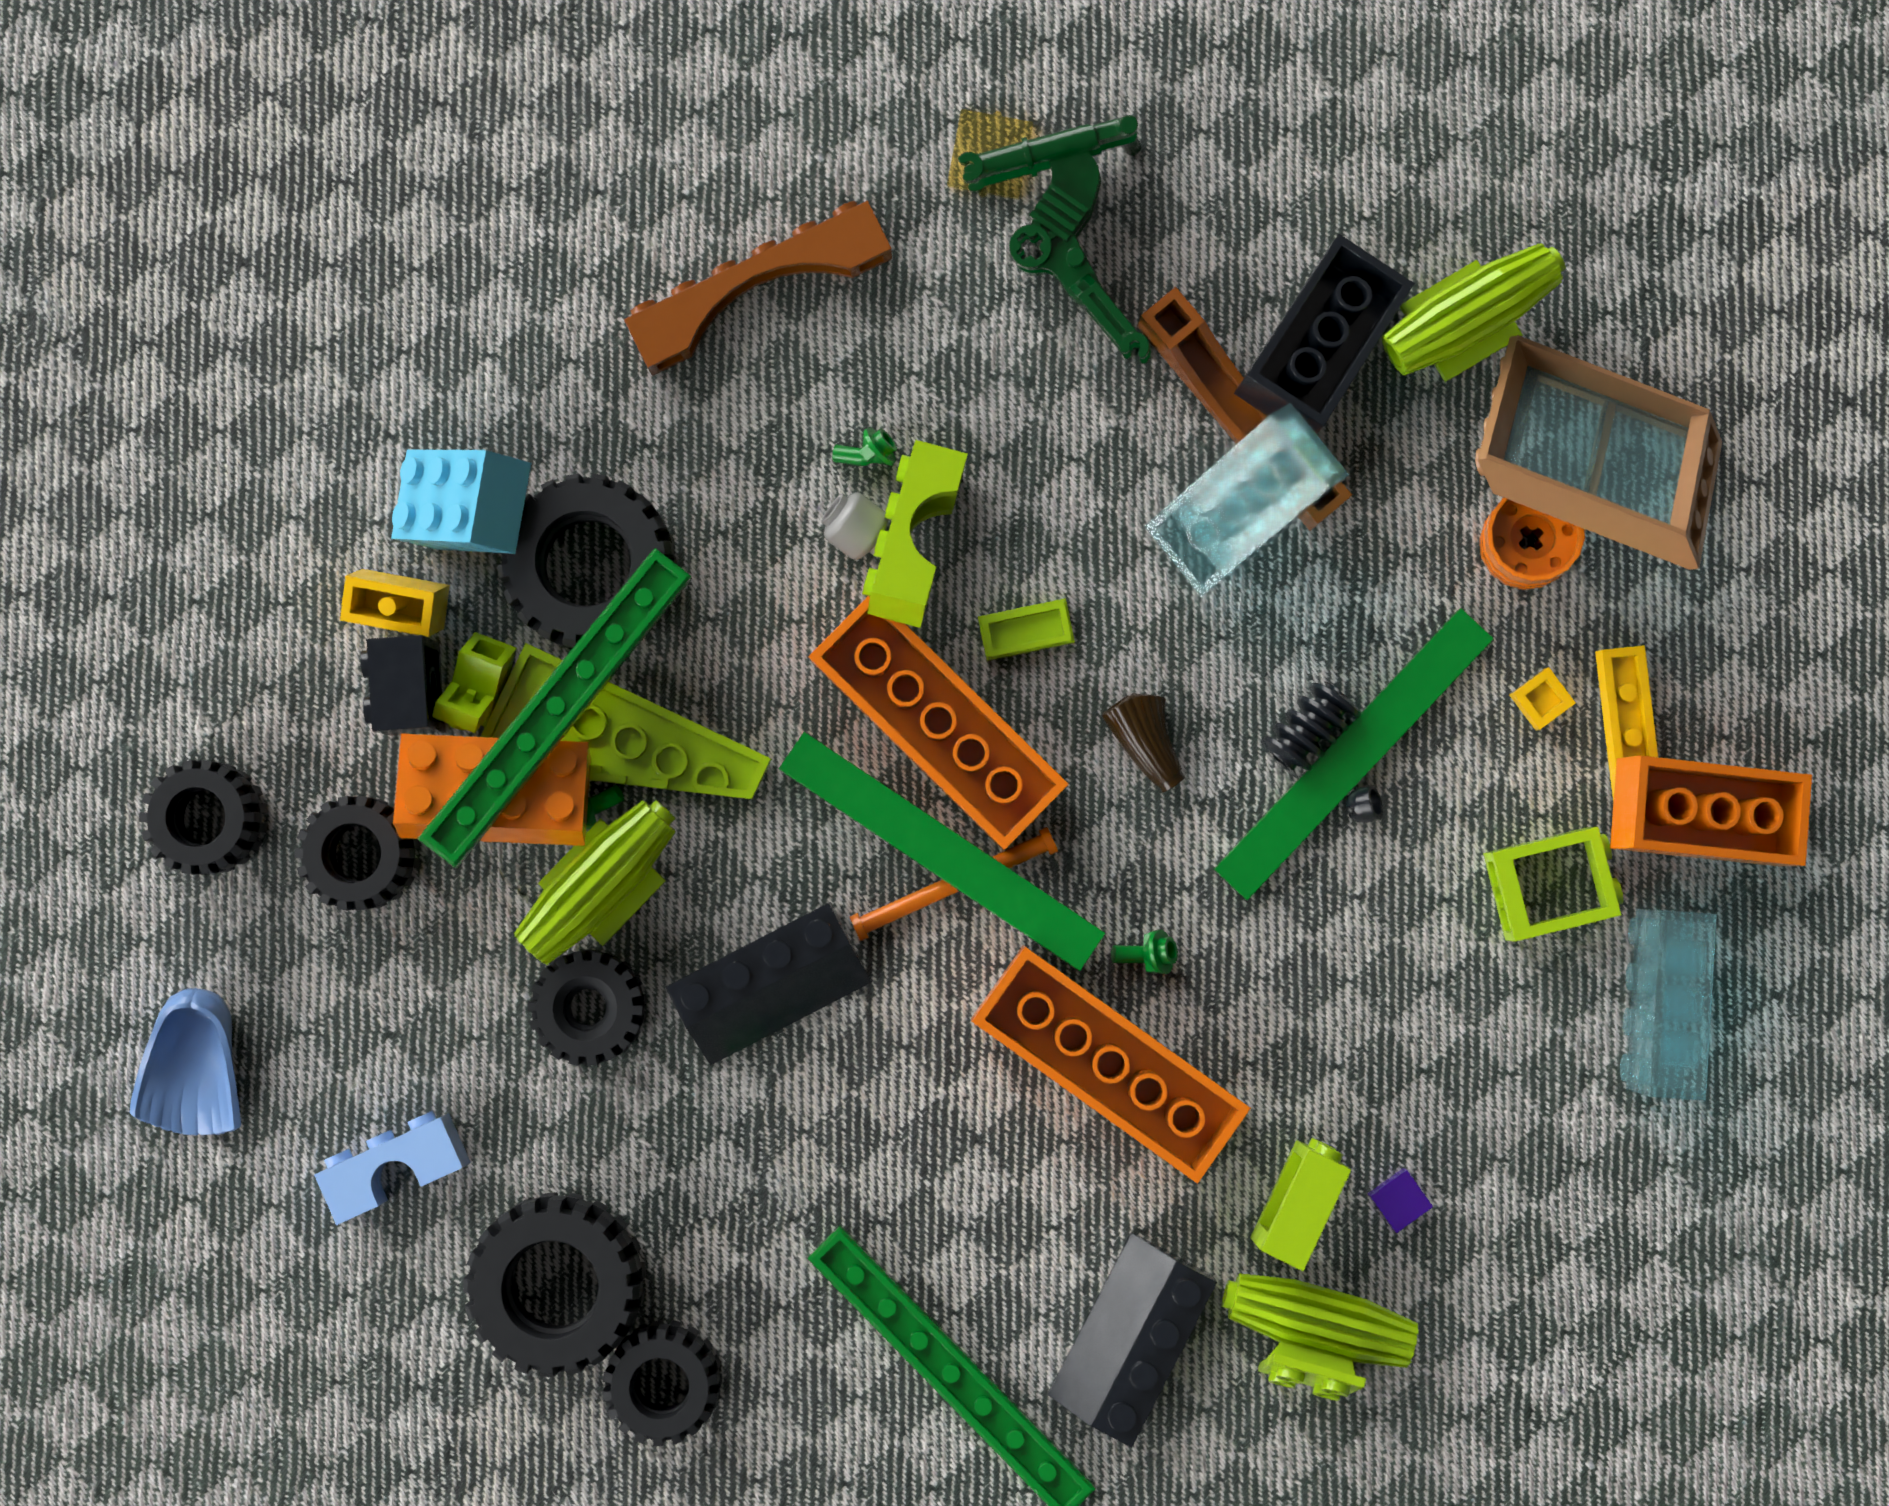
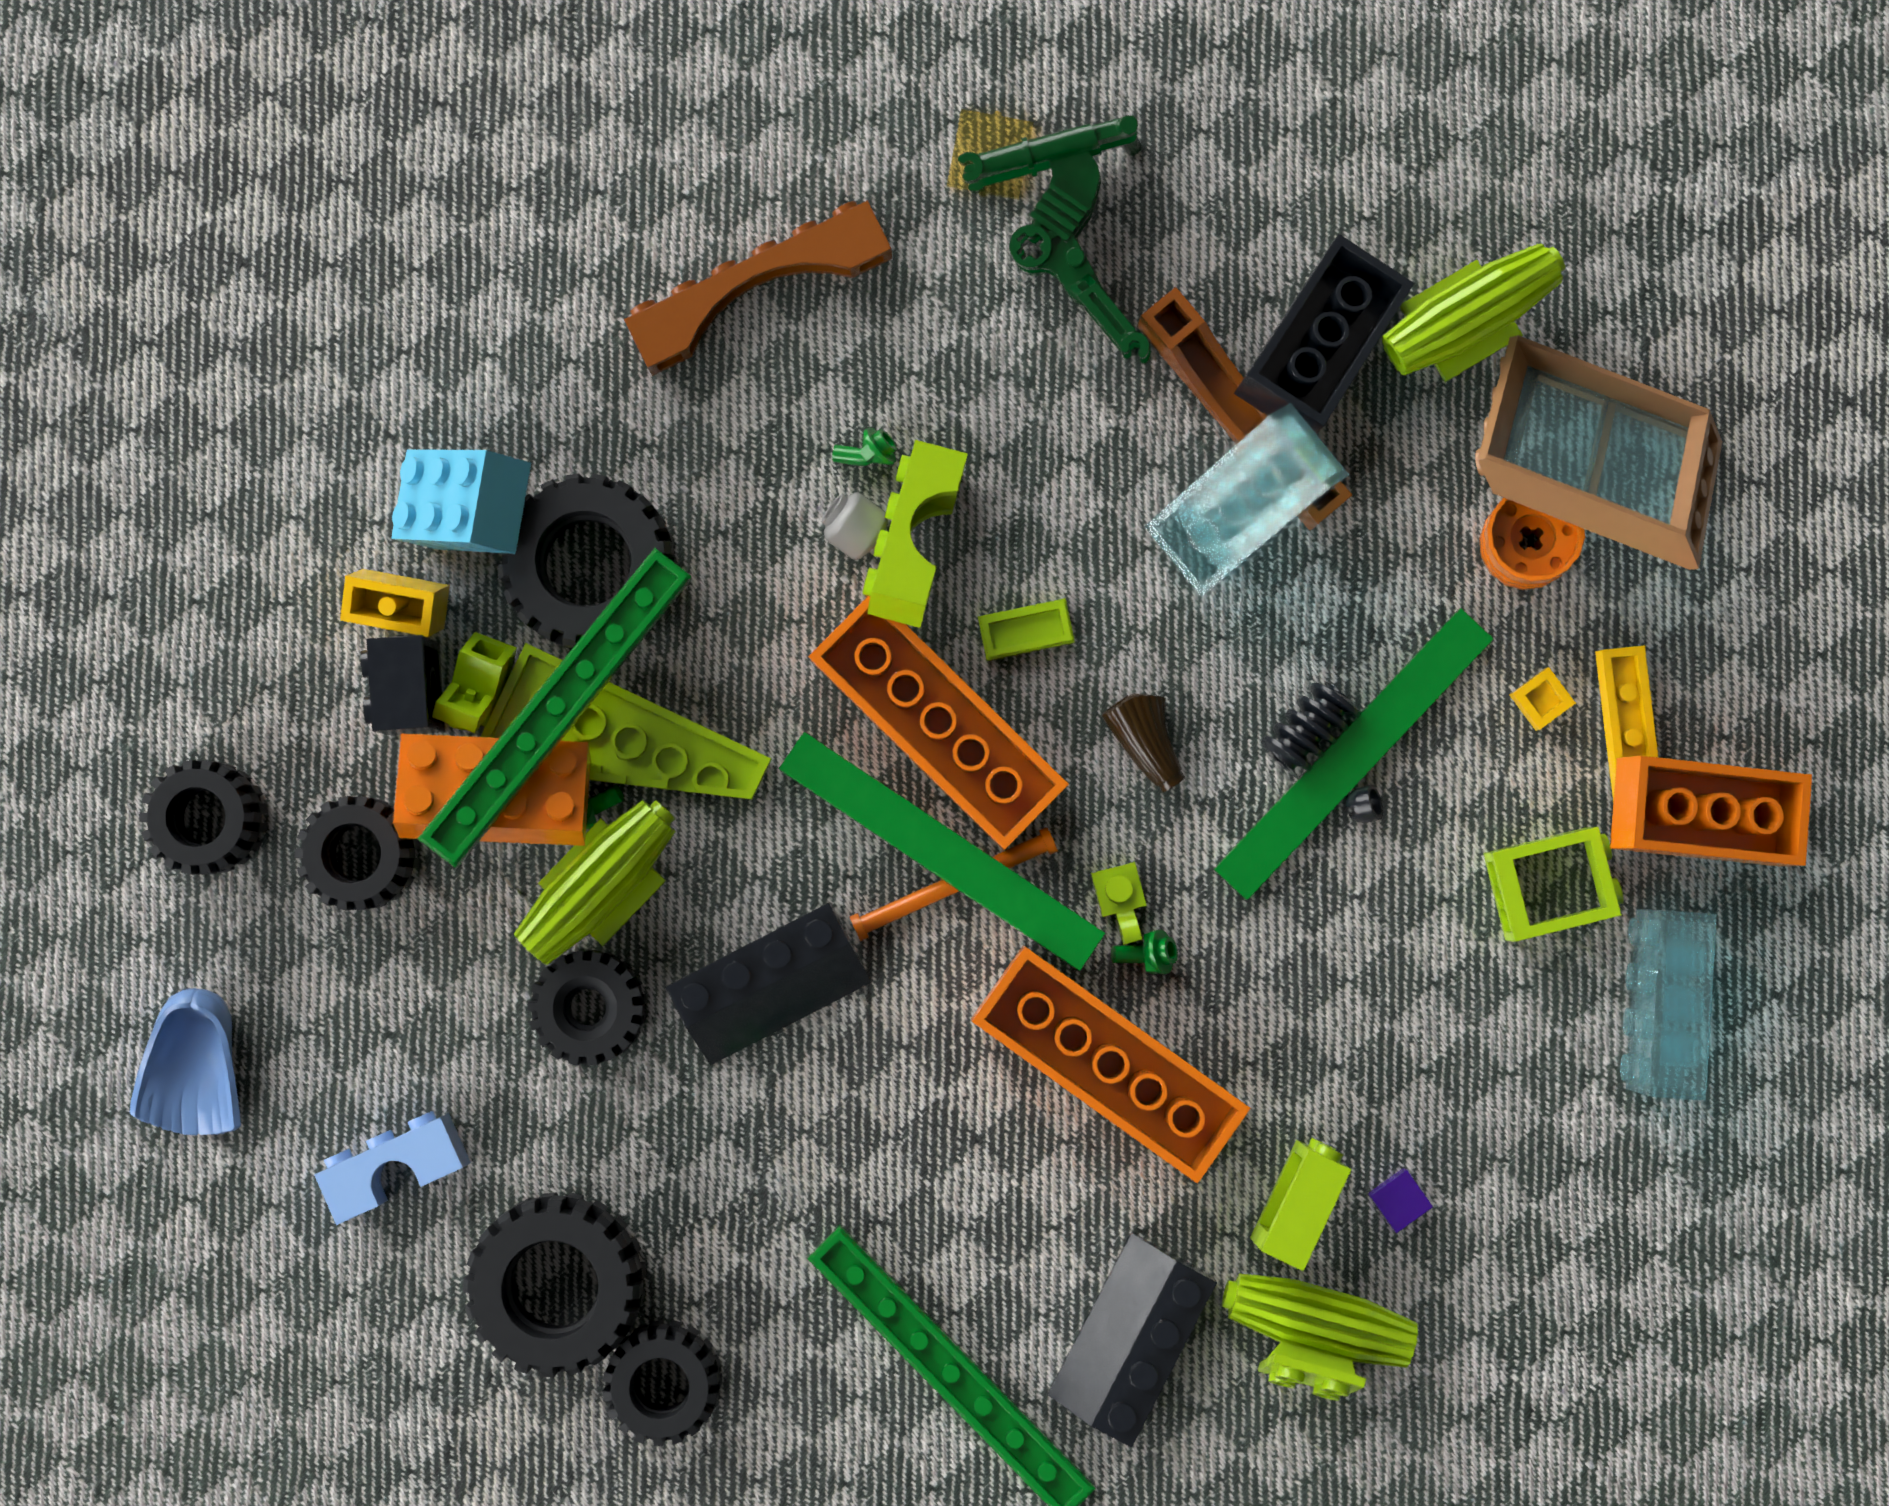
(1119, 894): none -> lime plate

